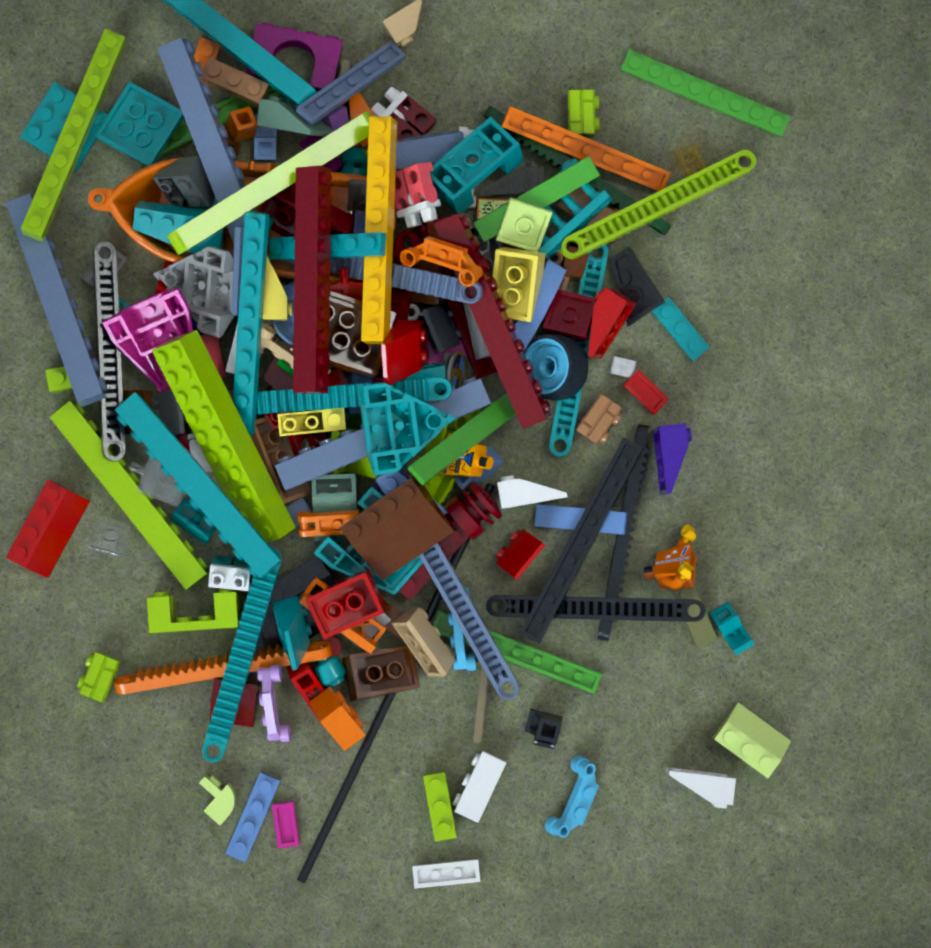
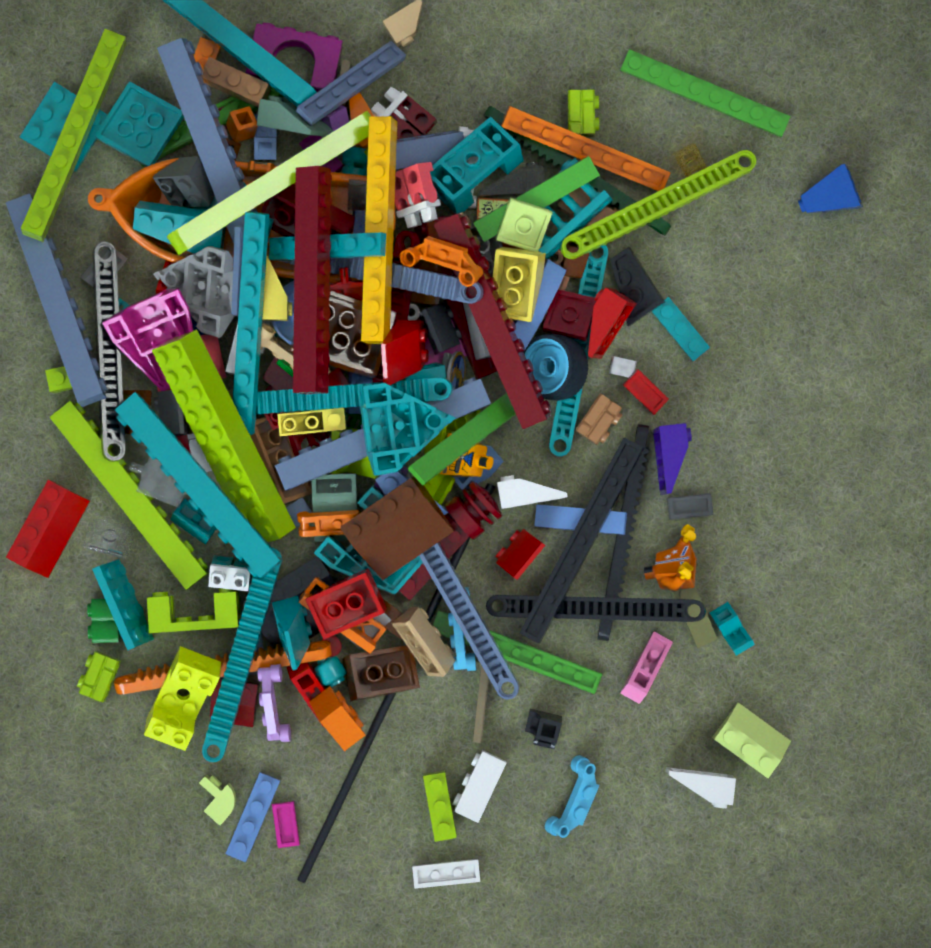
(103, 625): none -> green brick
(123, 604): none -> teal plate
(174, 715): none -> neon yellow plate
(646, 668): none -> bright pink slope
(690, 506): none -> dark grey tile
(832, 193): none -> blue slope

